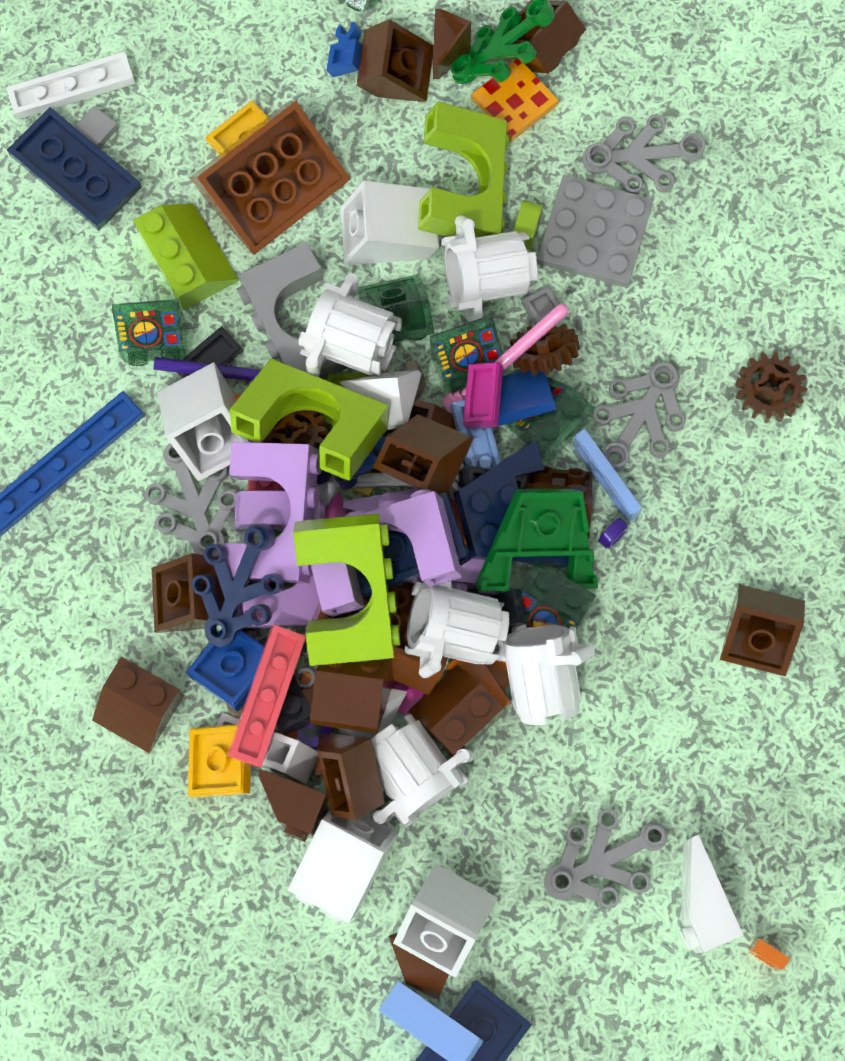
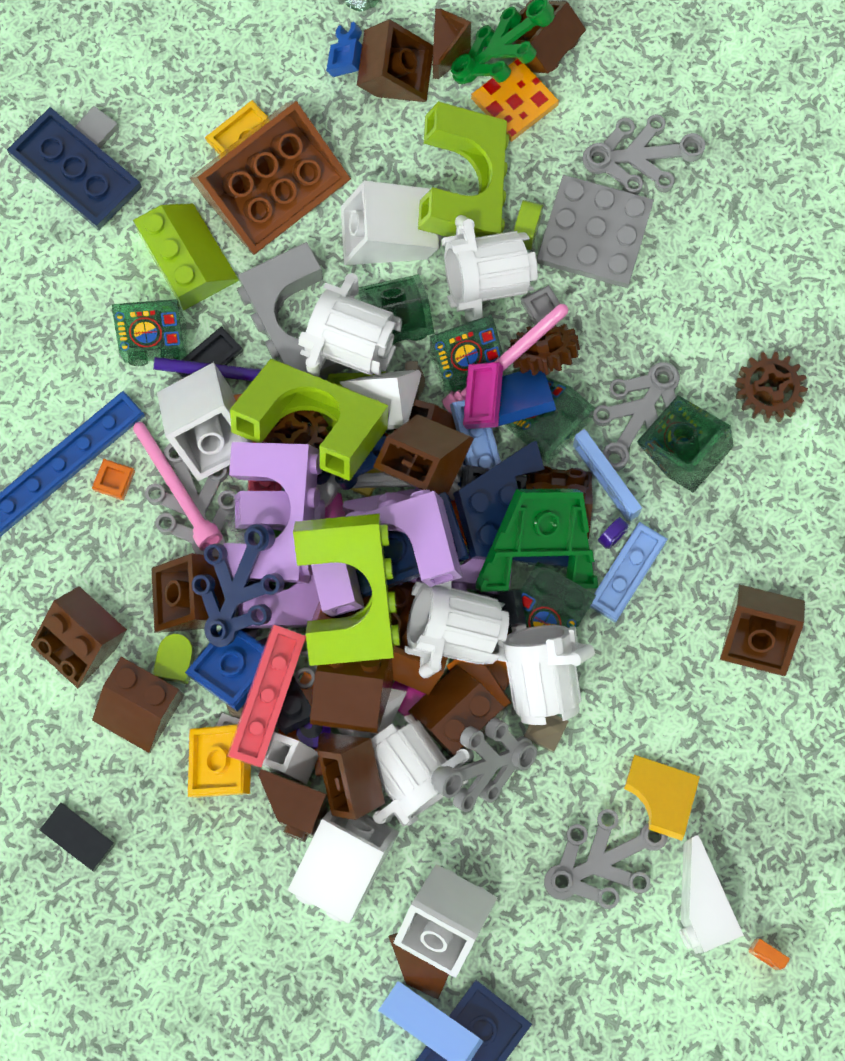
(70, 85): white plate -> none
(77, 636): none -> reddish brown slope
(77, 837): none -> black tile
(113, 479): none -> orange tile
(174, 658): none -> lime piece
(204, 531): none -> bright pink piece
(519, 754): none -> light grey plant
(547, 735): none -> dark tan tile
(627, 571): none -> light blue tile
(665, 793): none -> yellow tile
(687, 443): none -> clear green slope

